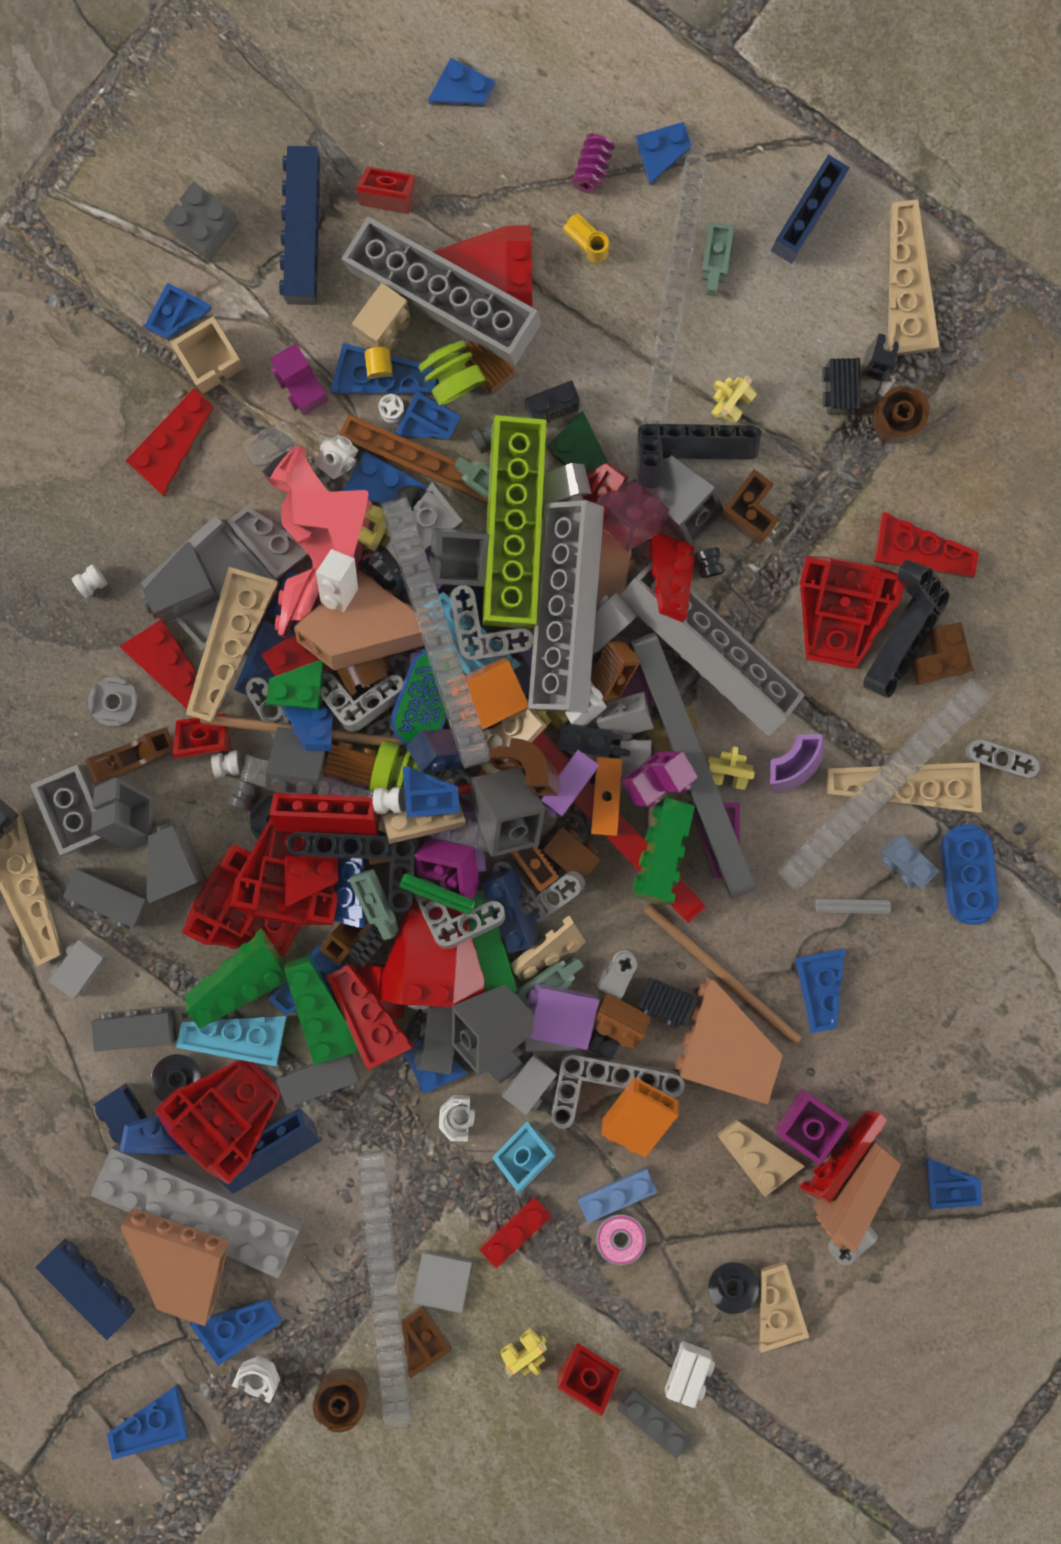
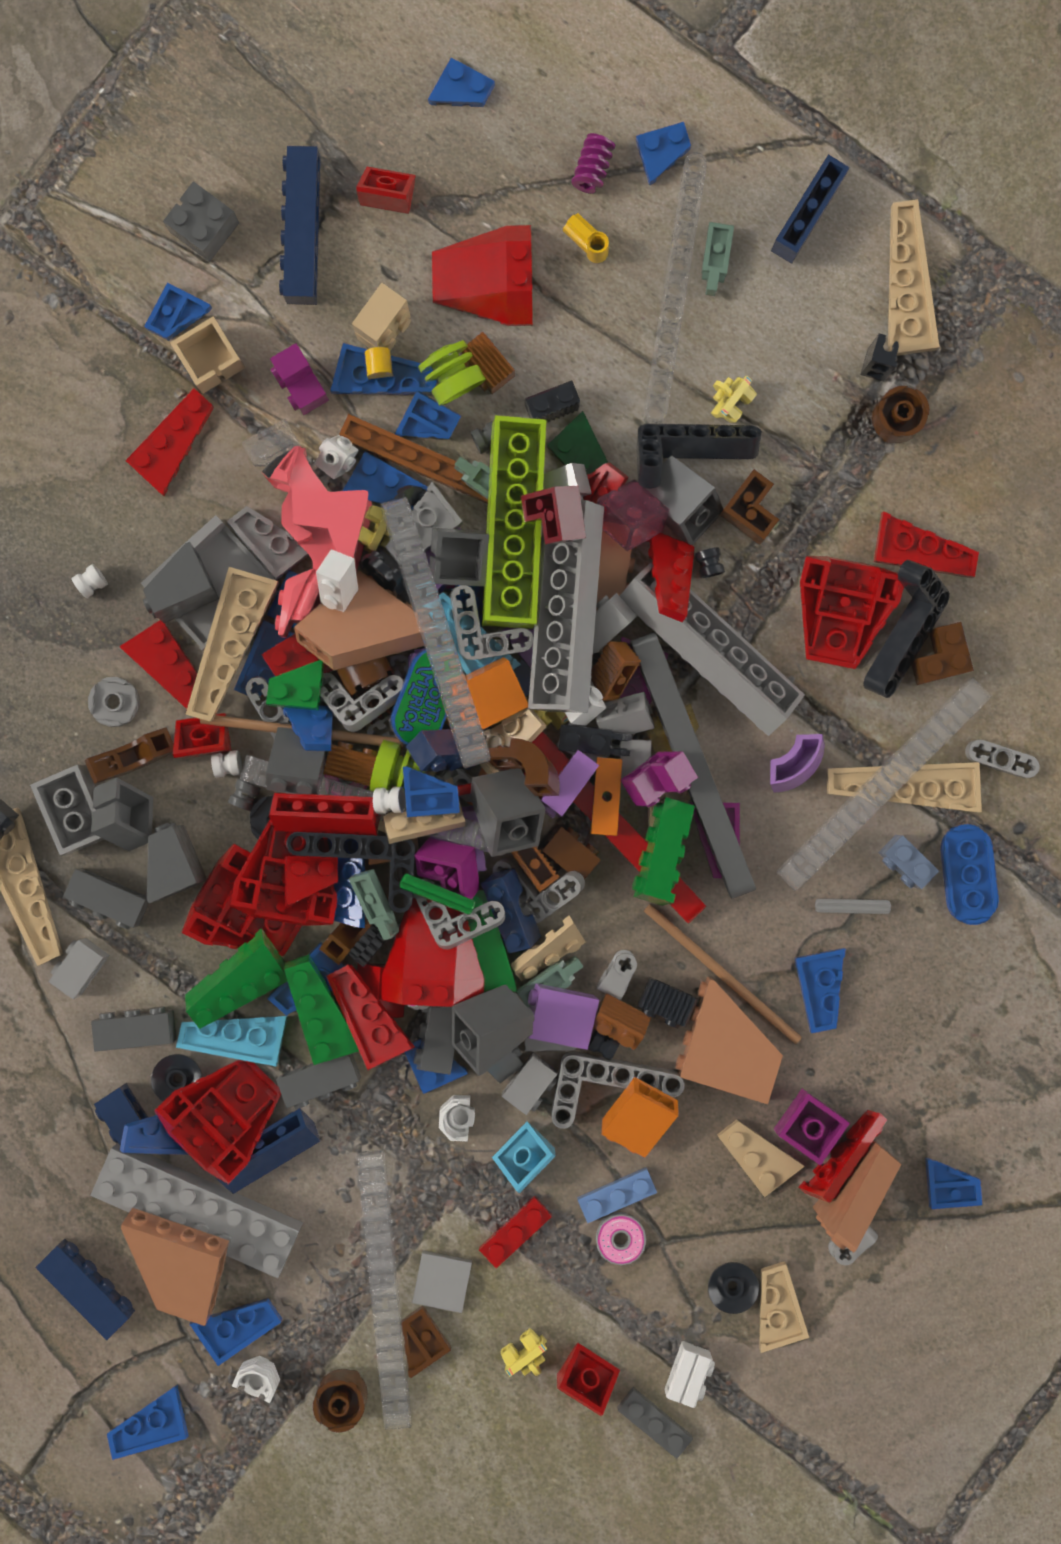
(392, 403): white wheel -> none
(442, 290): light grey brick -> none
(558, 510): none -> dark red brick
(733, 765): light yellow hips -> none
(842, 386): black brick -> none

